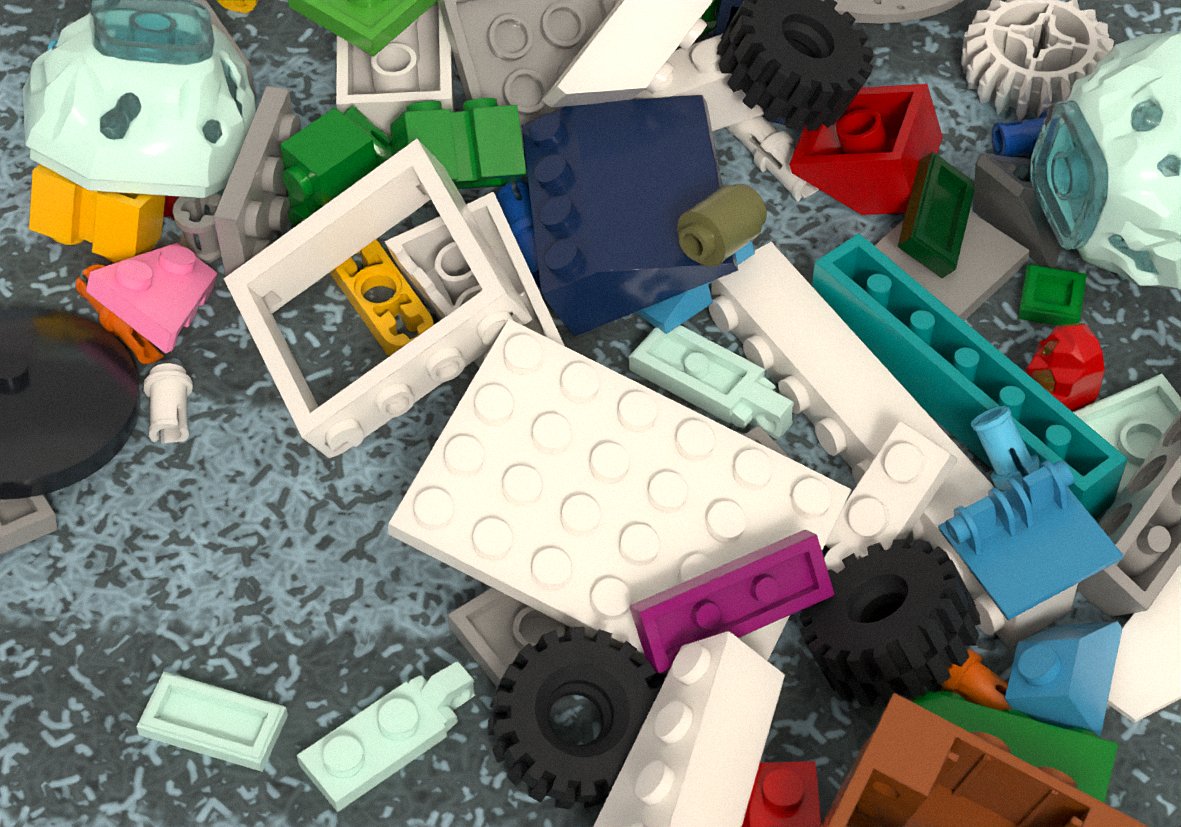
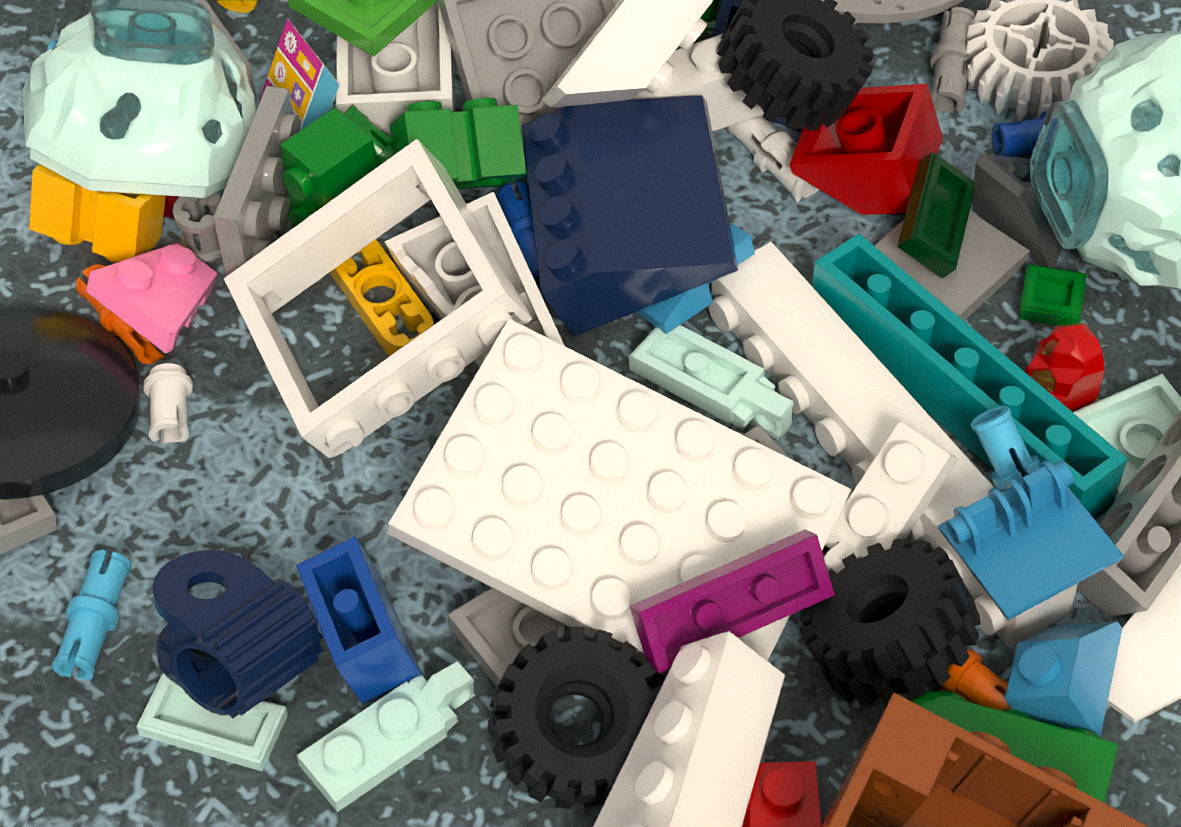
(92, 615): none -> medium azure pin
(254, 631): none -> dark blue piece
(304, 74): none -> sticker
(358, 620): none -> blue brick
(721, 224): olive brick -> none
(949, 63): none -> light grey pin

